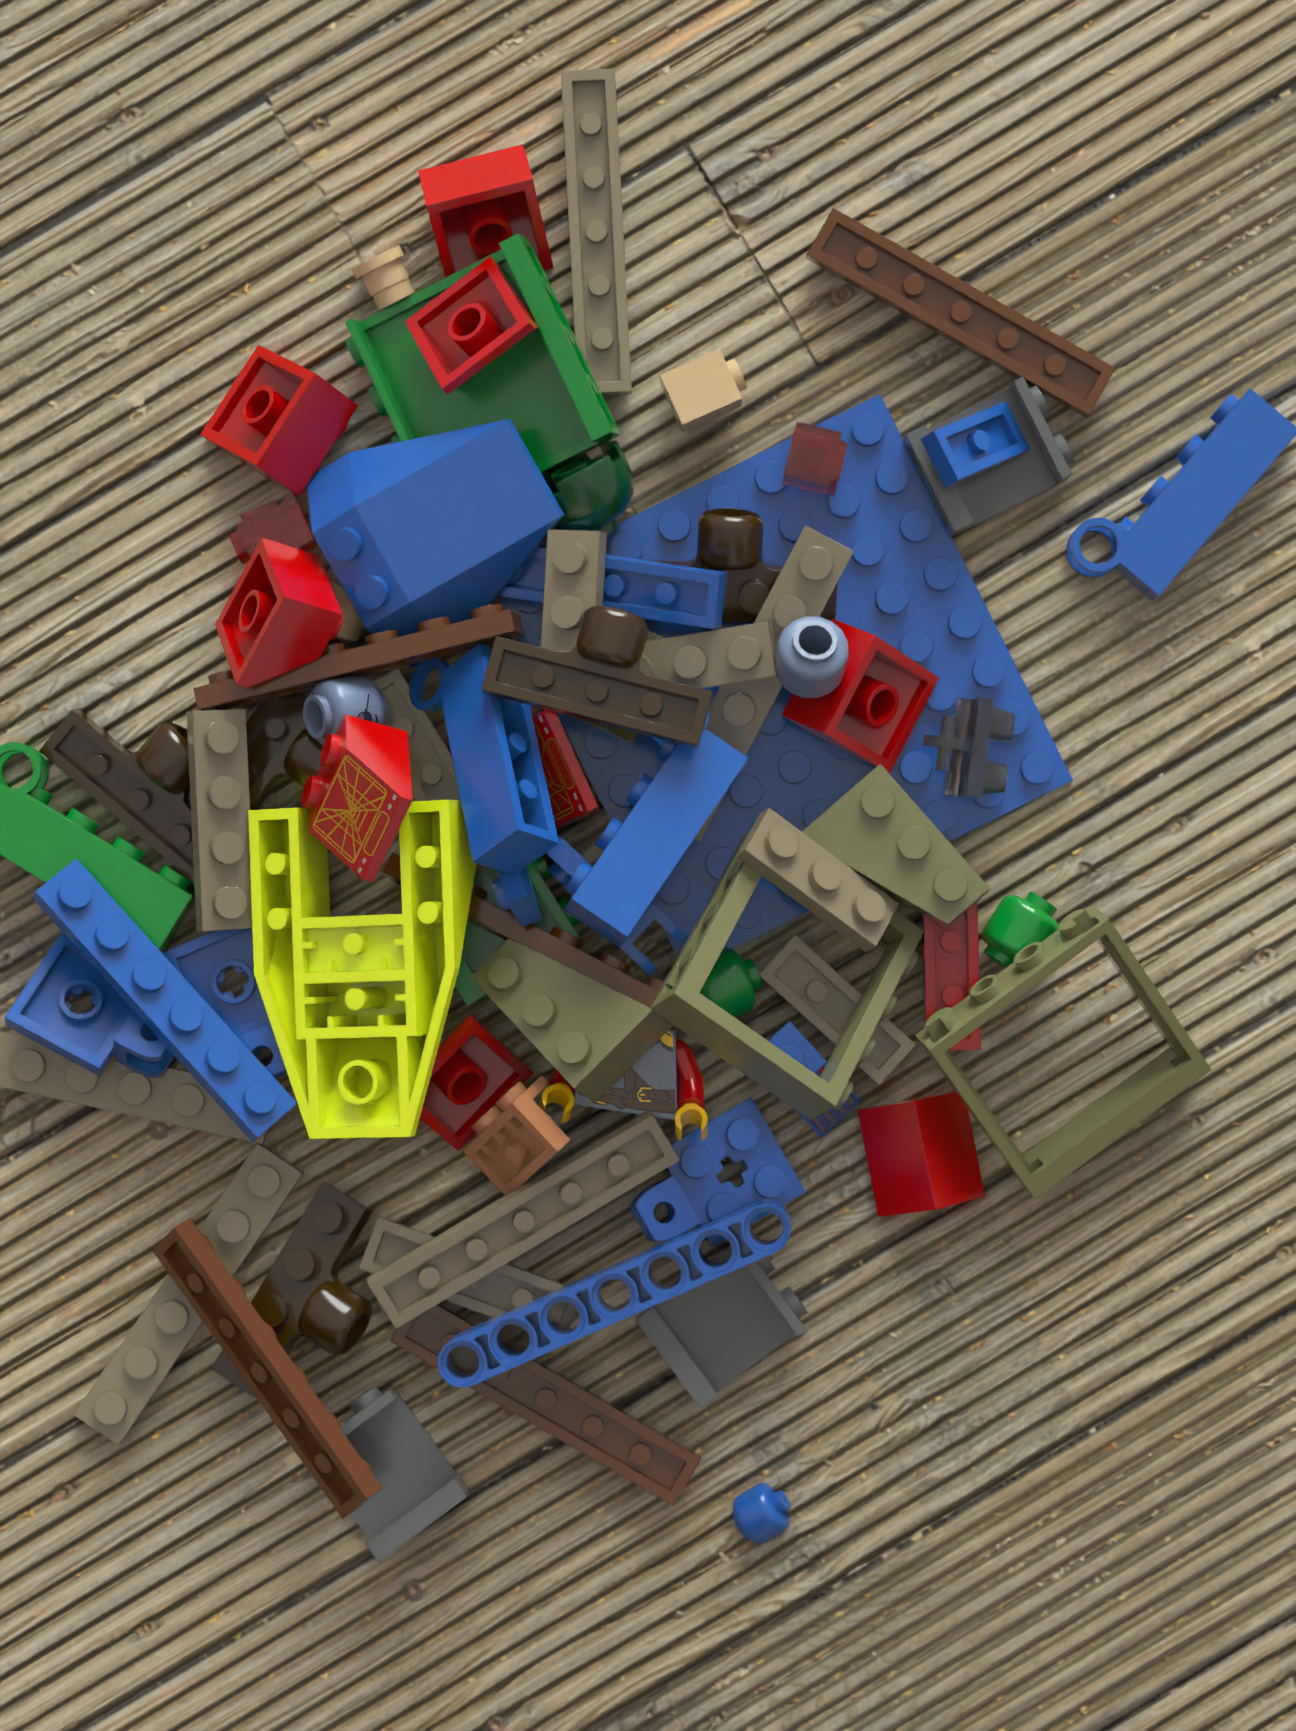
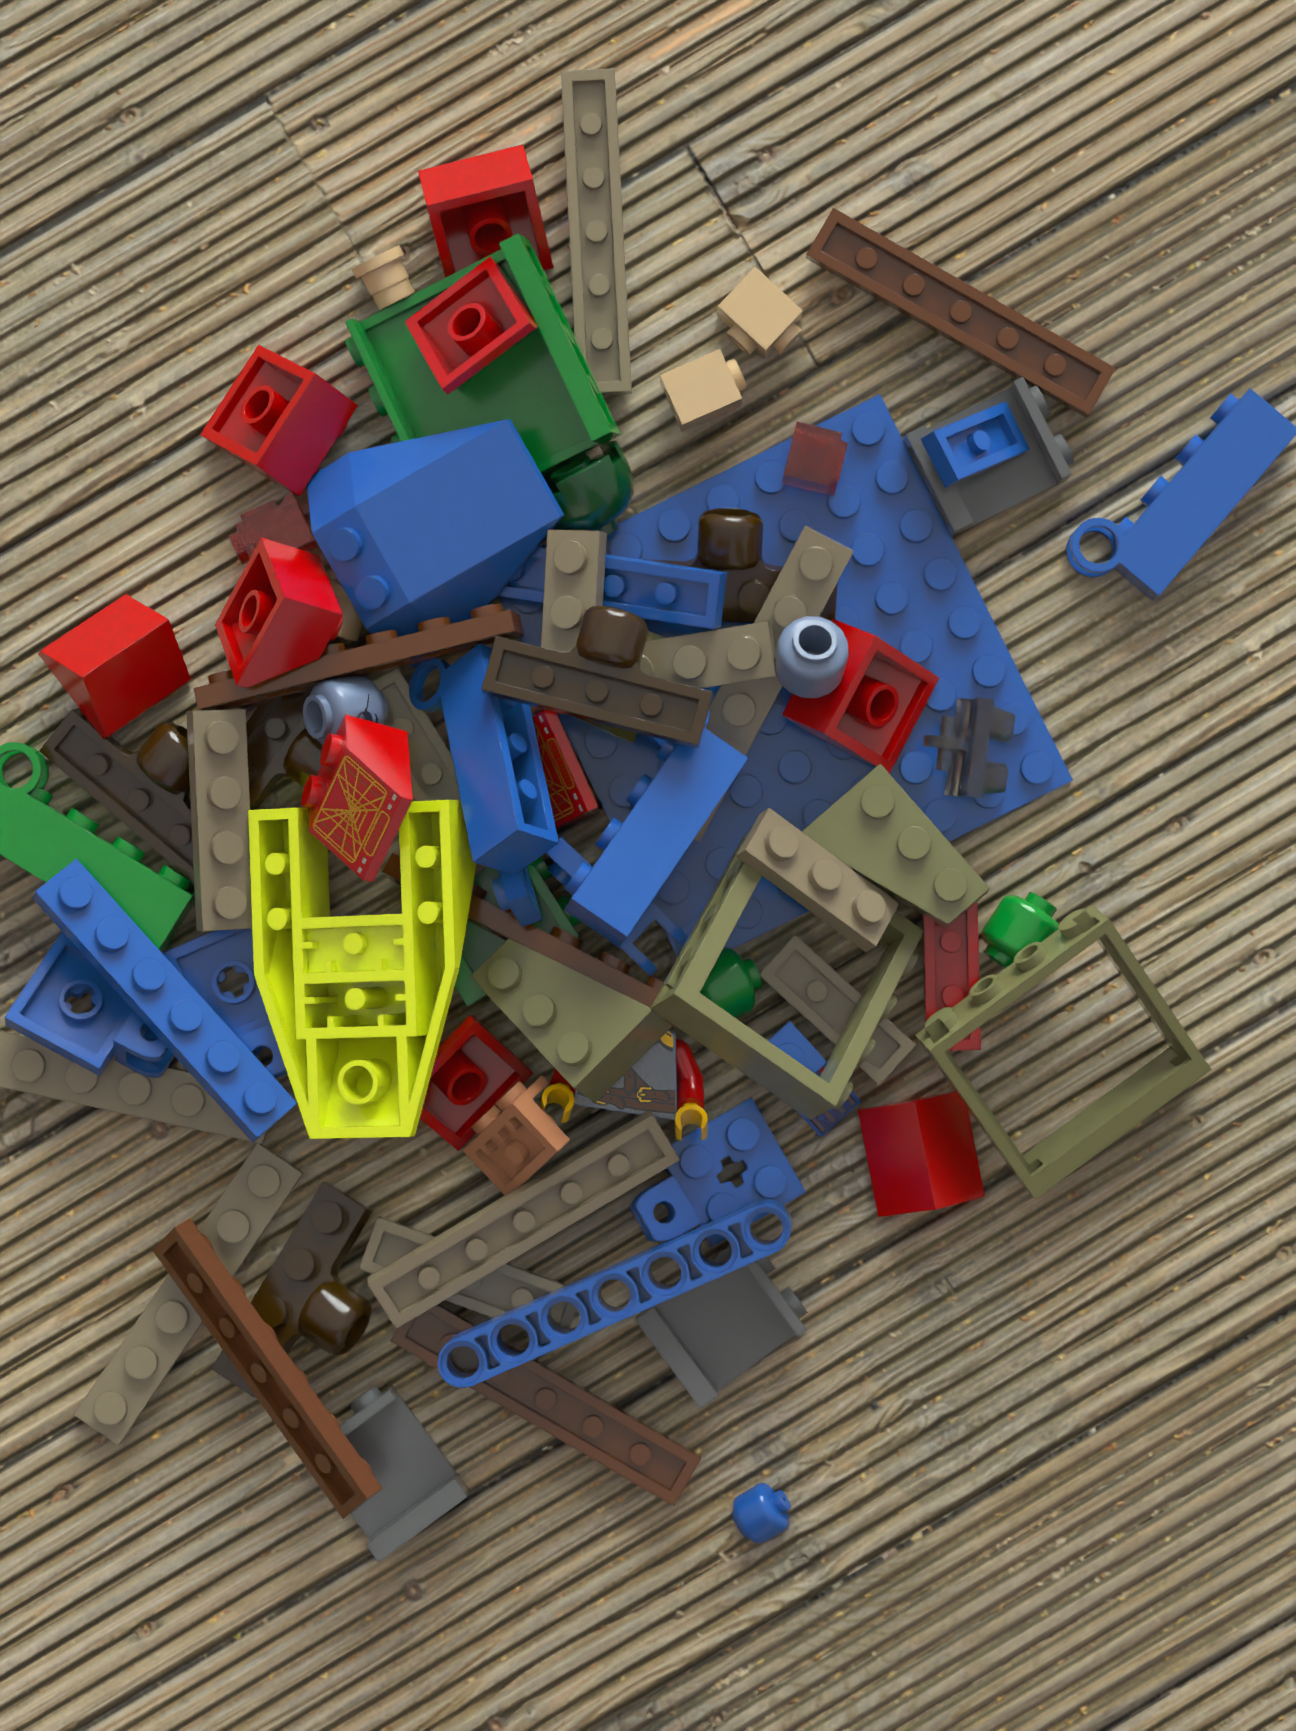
(118, 664): none -> red slope
(760, 316): none -> tan brick

